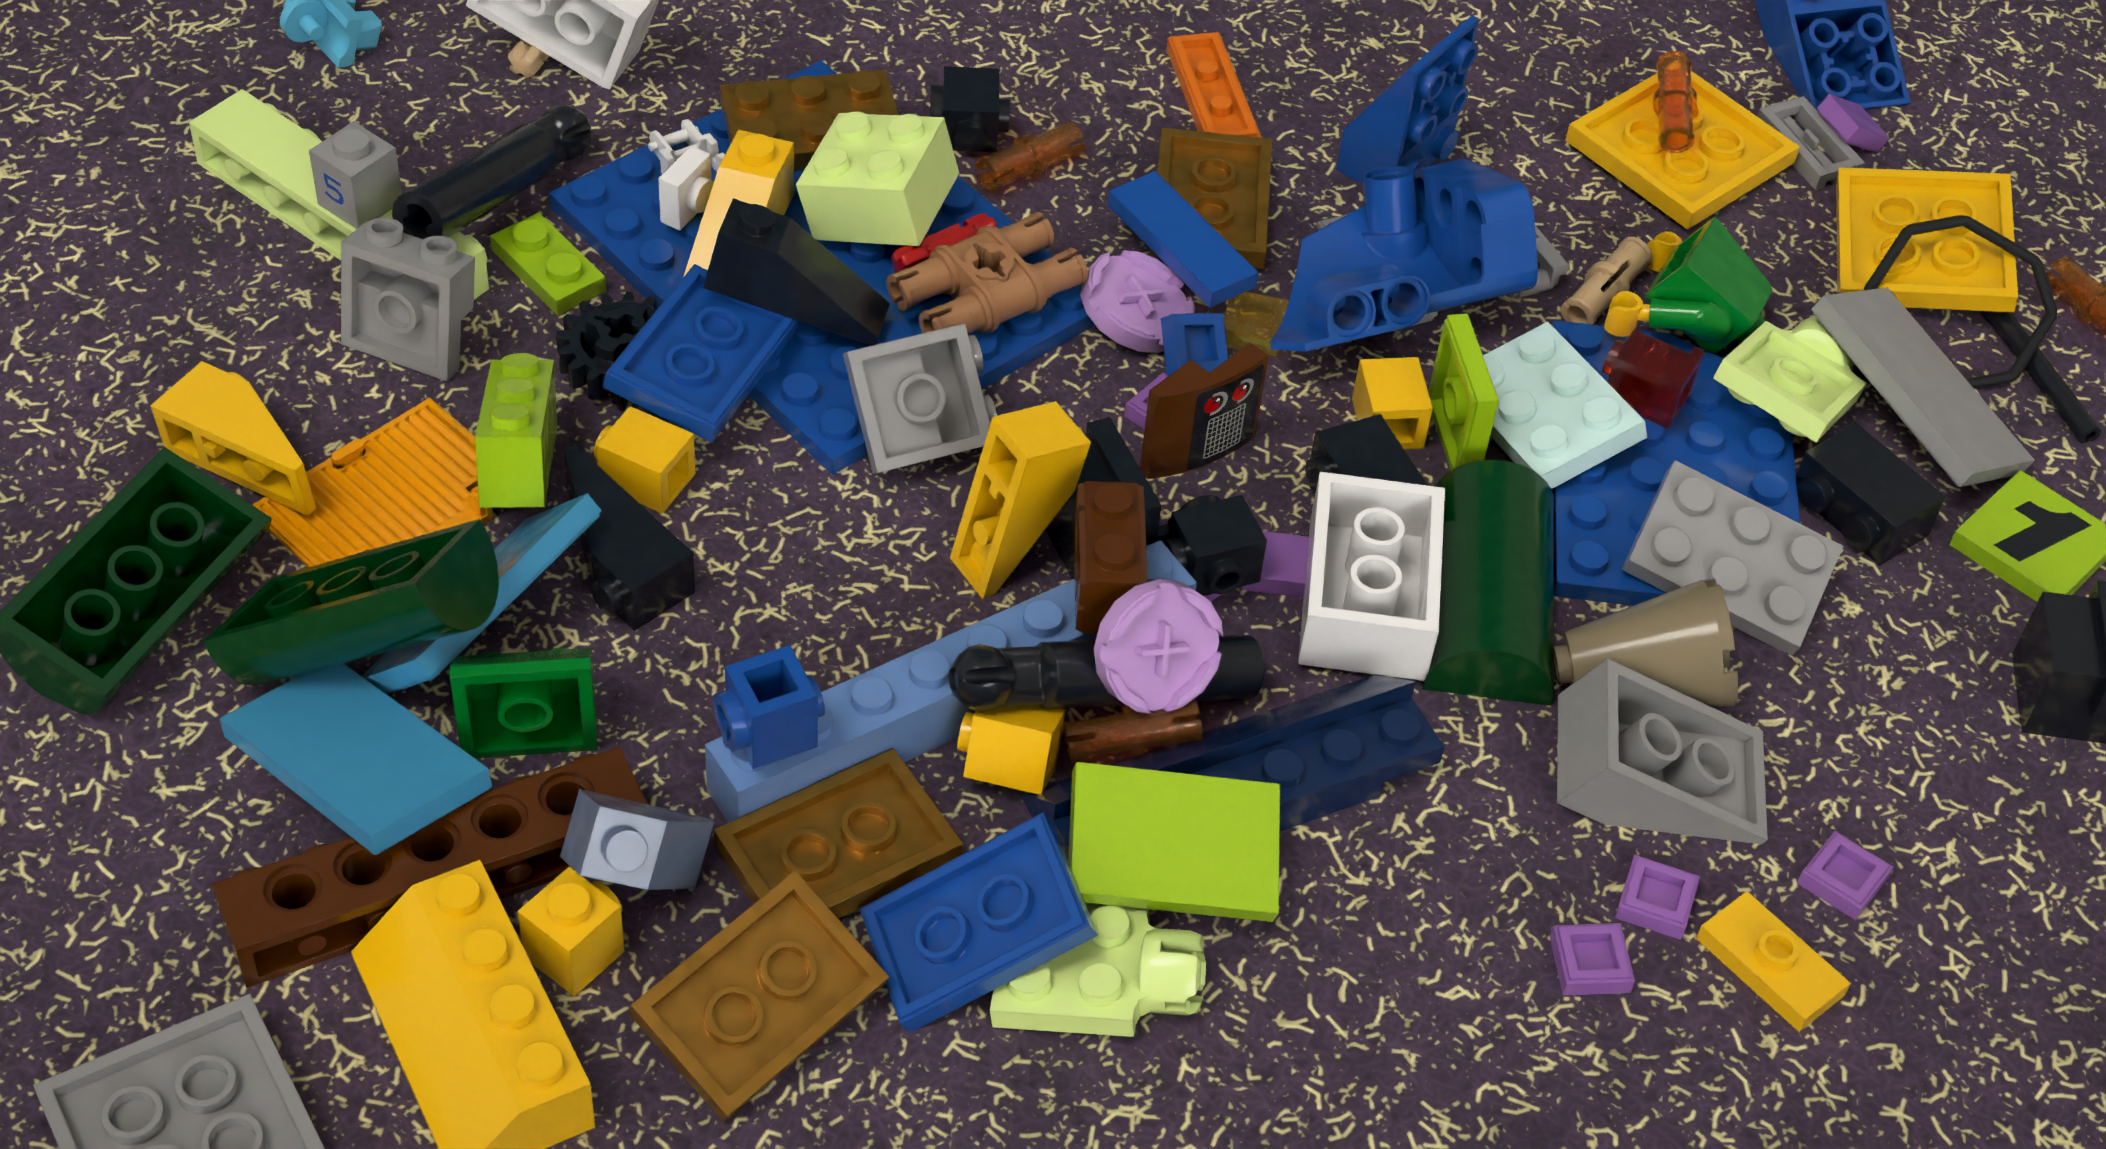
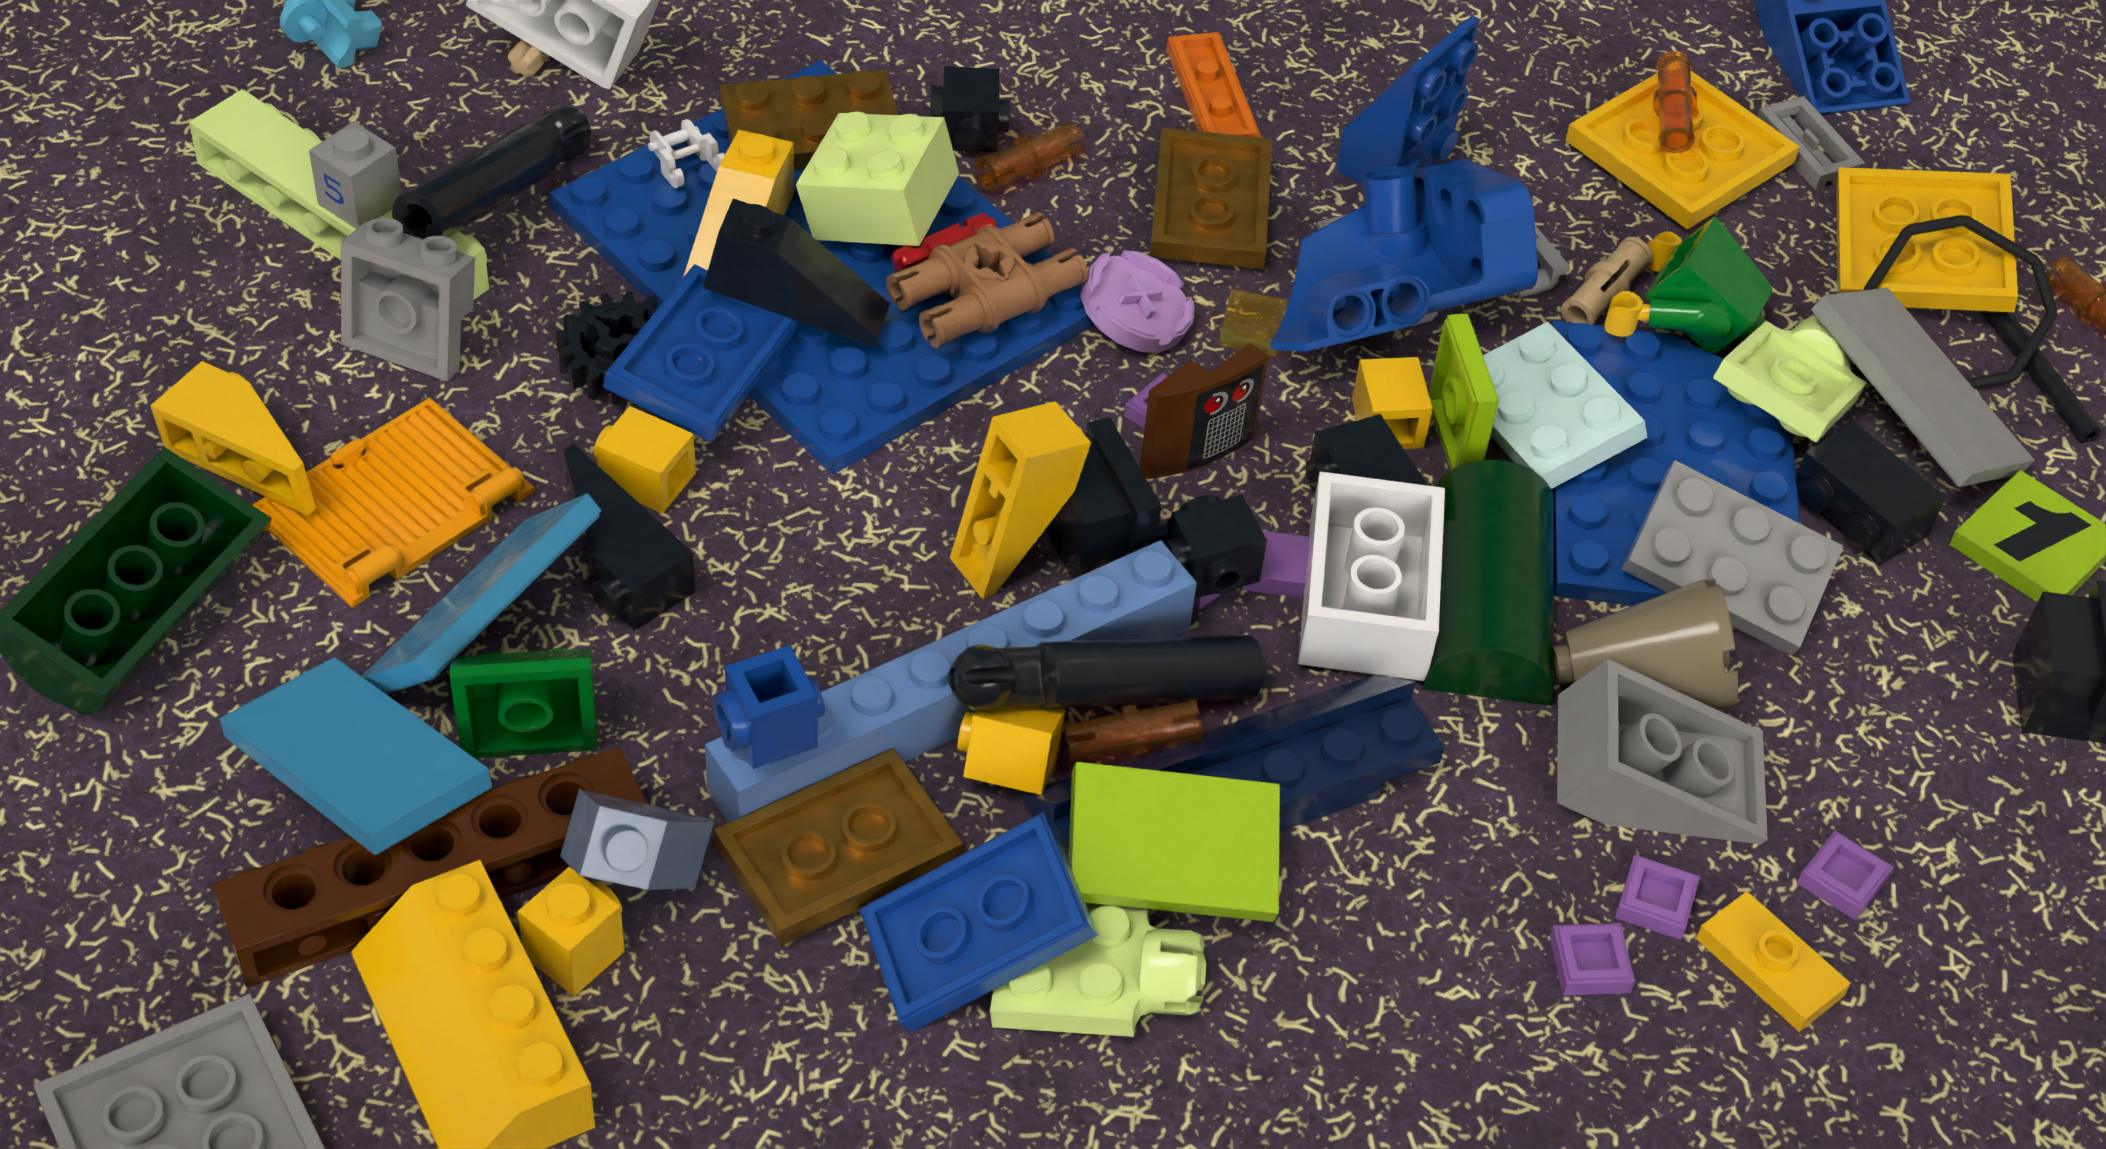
(361, 606): dark green brick -> none
(516, 432): lime brick -> none
(548, 263): lime plate -> none
(685, 188): white plate -> none
(758, 995): pearl gold plate -> none
(920, 397): light grey plate -> none
(1107, 548): reddish brown brick -> none
(1158, 646): lavender tile -> none
(1182, 239): blue tile -> none
(1194, 338): blue plate -> none
(1652, 376): clear red brick -> none
(1852, 123): medium lavender tile -> none

